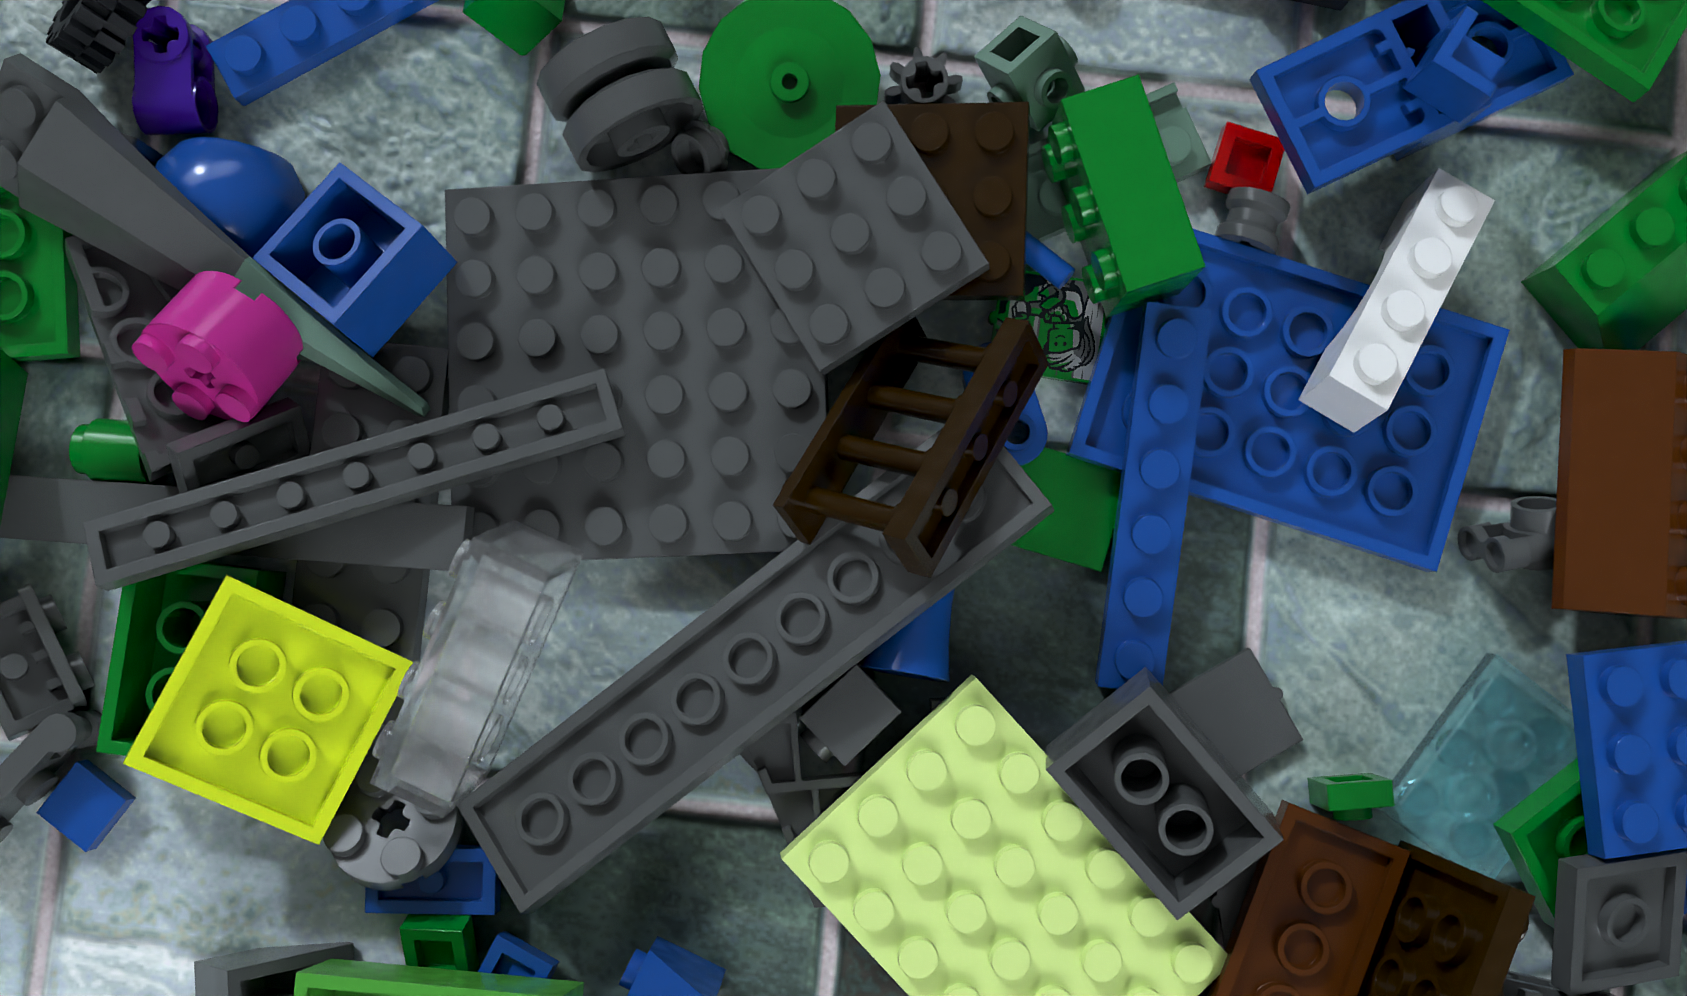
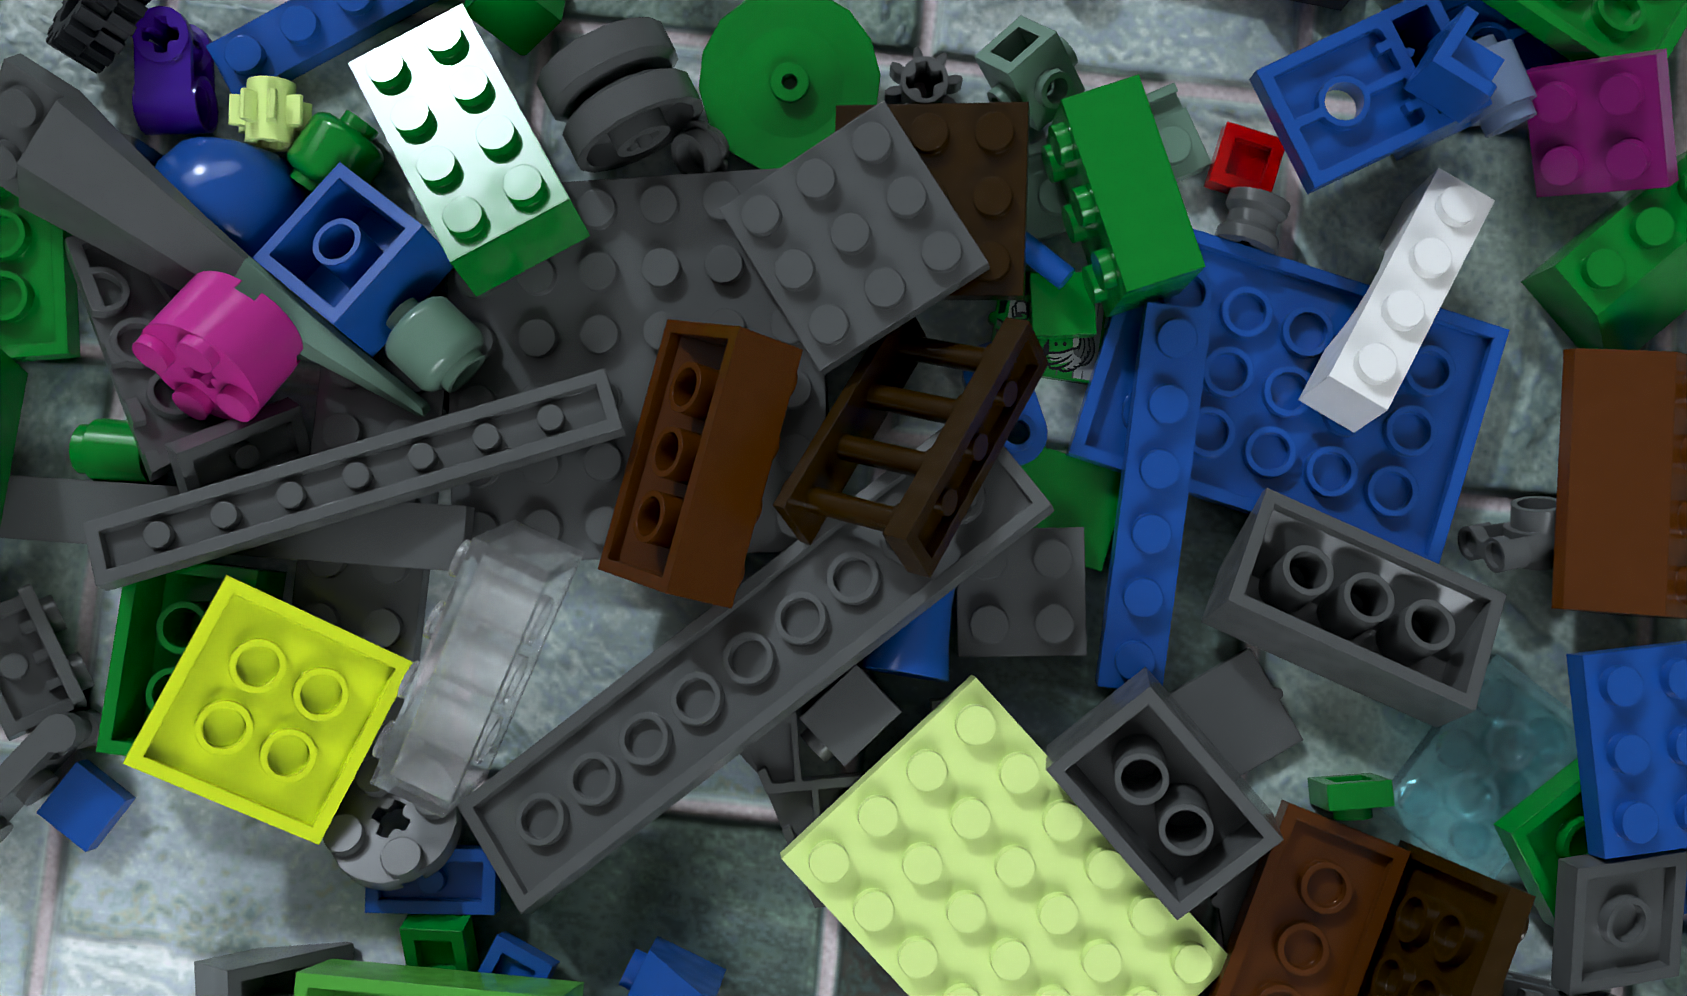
(269, 112): none -> yellowish green gear
(334, 140): none -> green head
(434, 344): none -> sand green head
(468, 151): none -> brick
(701, 460): none -> reddish brown slope
(1027, 599): none -> dark grey plate
(1060, 312): none -> green tile
(1356, 610): none -> dark grey slope
(1514, 91): none -> sand blue brick
(1603, 125): none -> magenta plate

